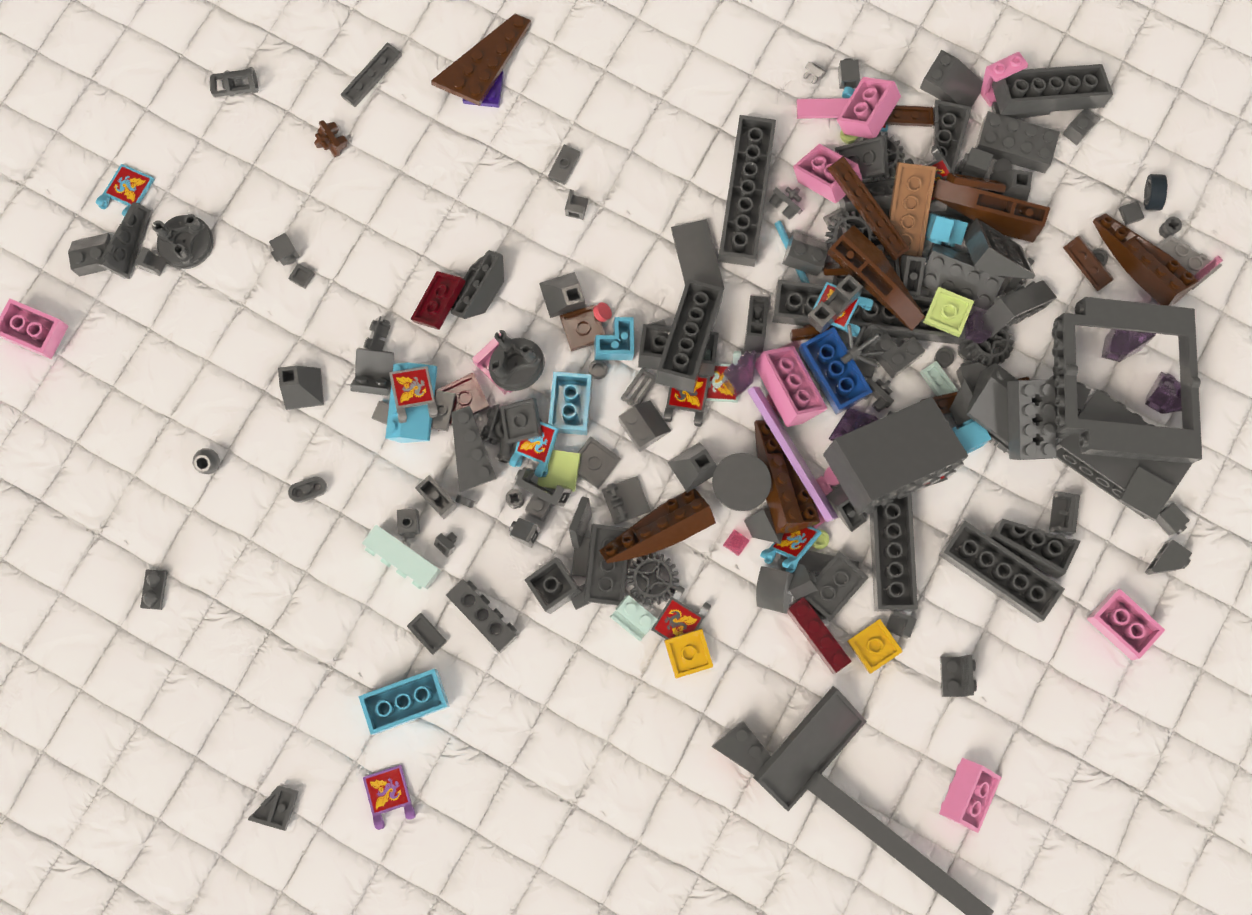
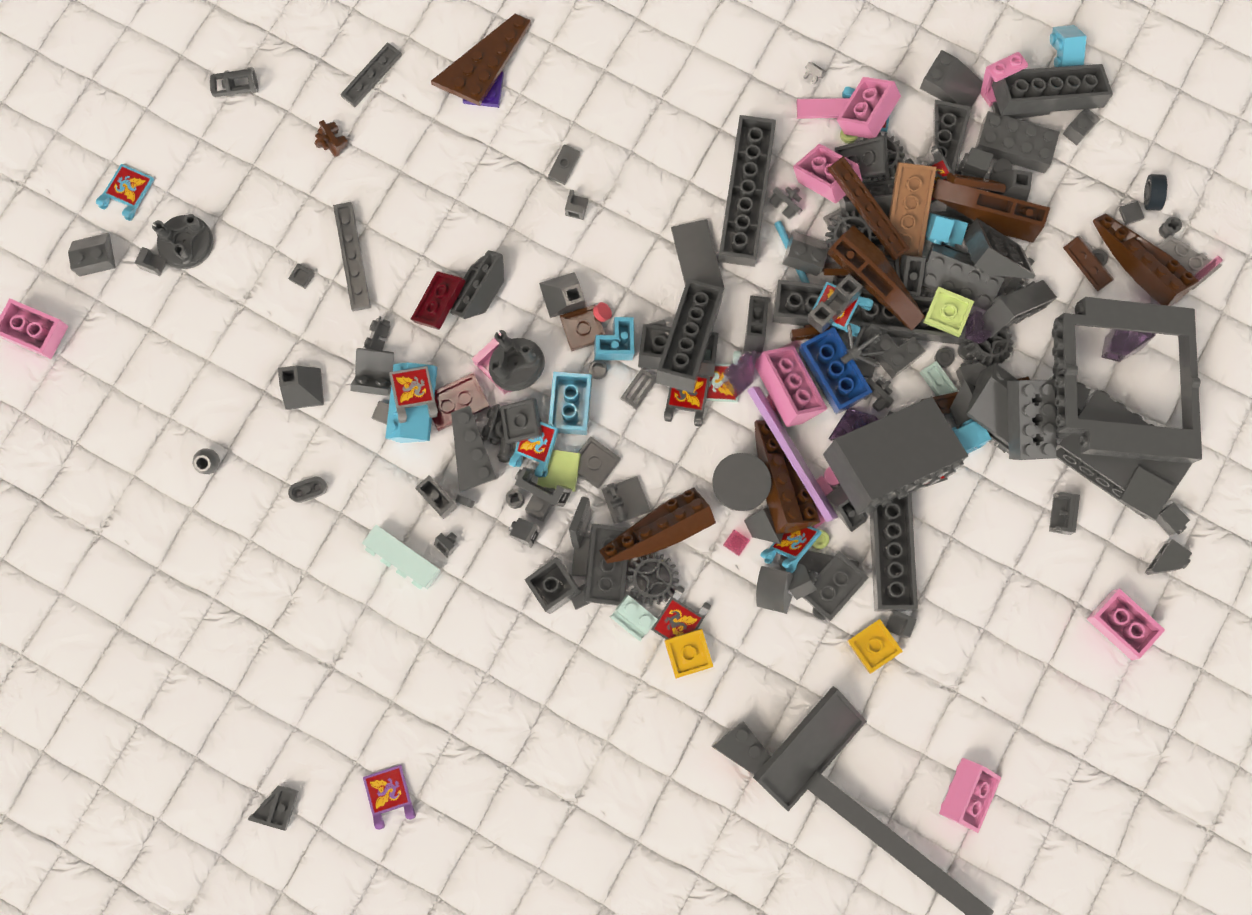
(125, 243): dark grey wing -> none
(153, 589): dark grey tile -> none
(283, 250): dark grey brick -> none
(352, 256): none -> dark grey plate
(404, 701): medium azure brick -> none
(408, 522): dark grey brick -> none
(426, 633): dark grey tile -> none
(445, 404): dark grey plate -> none
(458, 595): dark grey brick -> none
(644, 425): dark grey slope -> none
(693, 467): dark grey slope -> none
(818, 636): dark red brick -> none
(848, 73): dark grey brick -> none
(911, 116): reddish brown tile -> none
(957, 676): dark grey bracket -> none
(1001, 572): dark grey brick -> none
(1036, 547): dark grey wedge -> none
(1070, 45): none -> medium azure brick
(1165, 394): clear purple slope -> none

